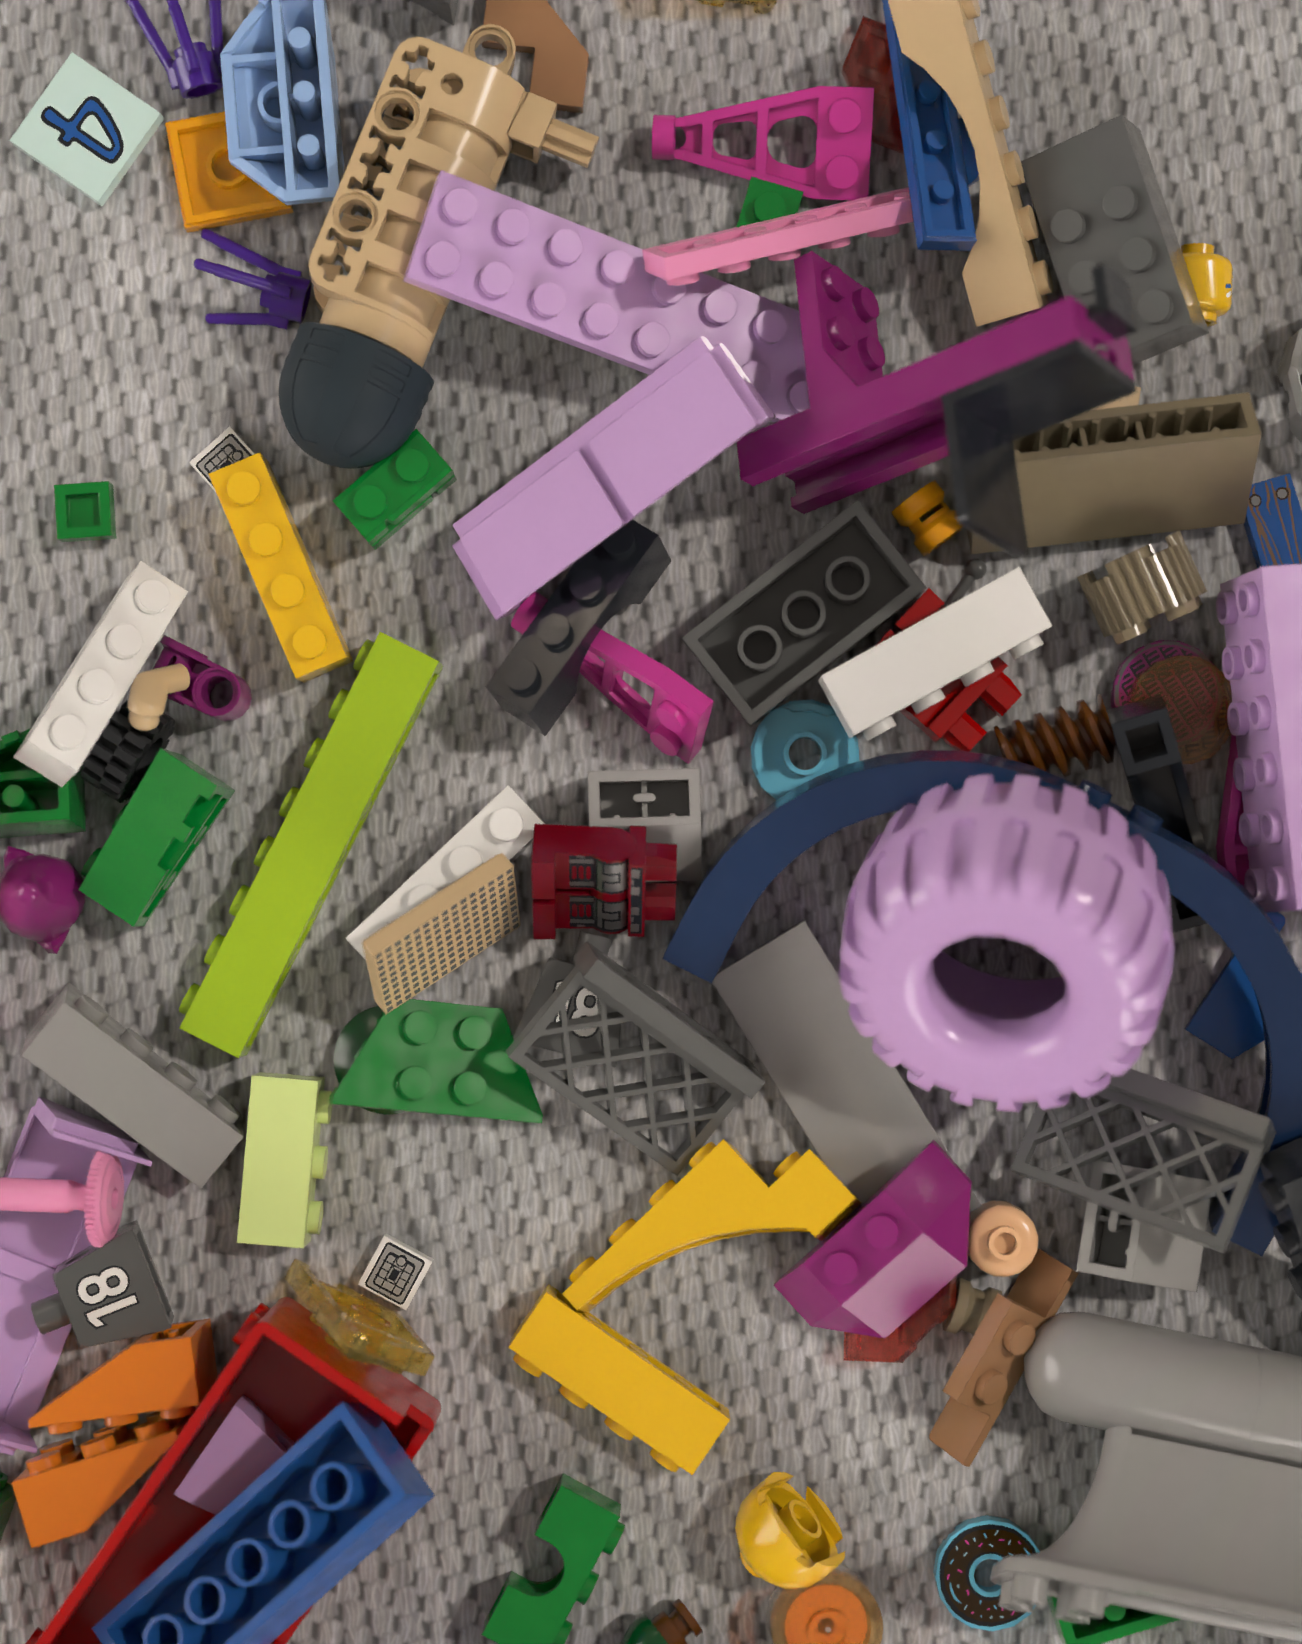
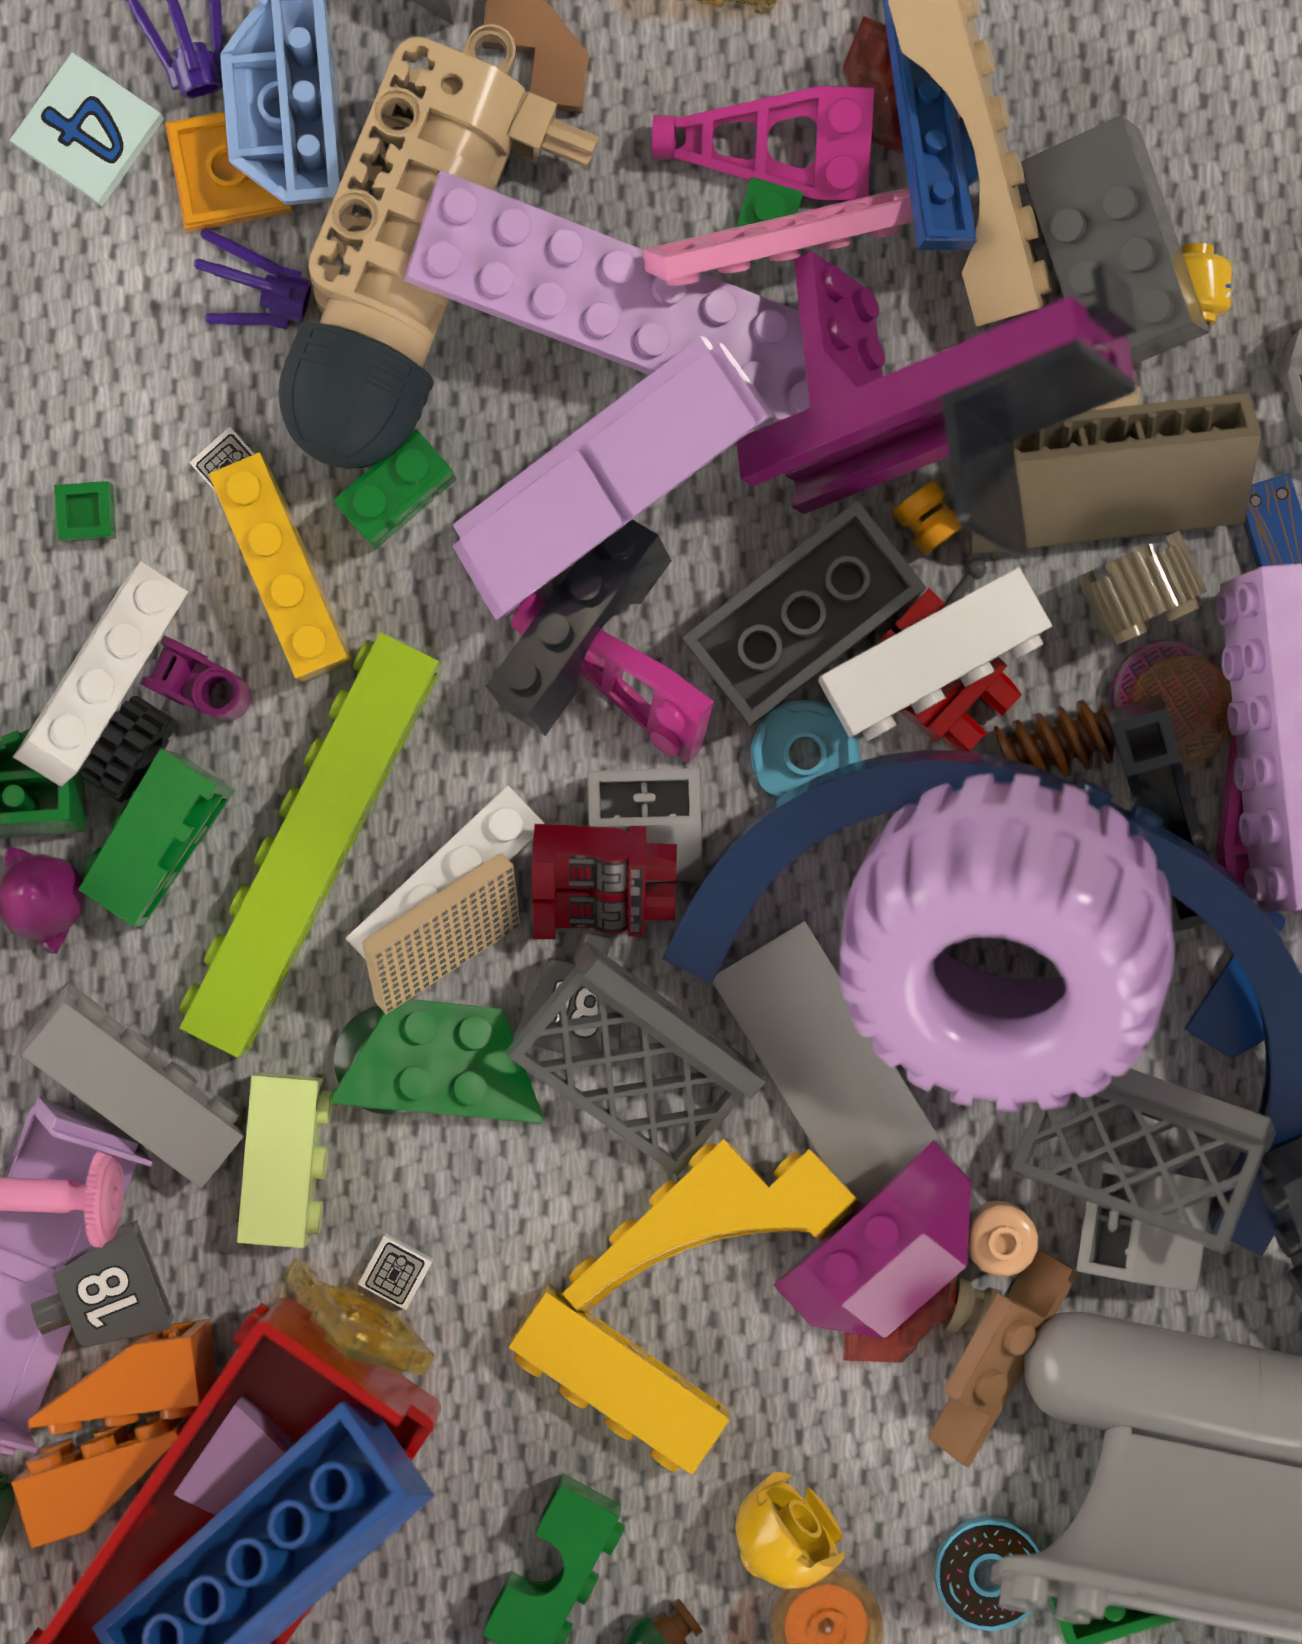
(150, 693): tan arm -> none

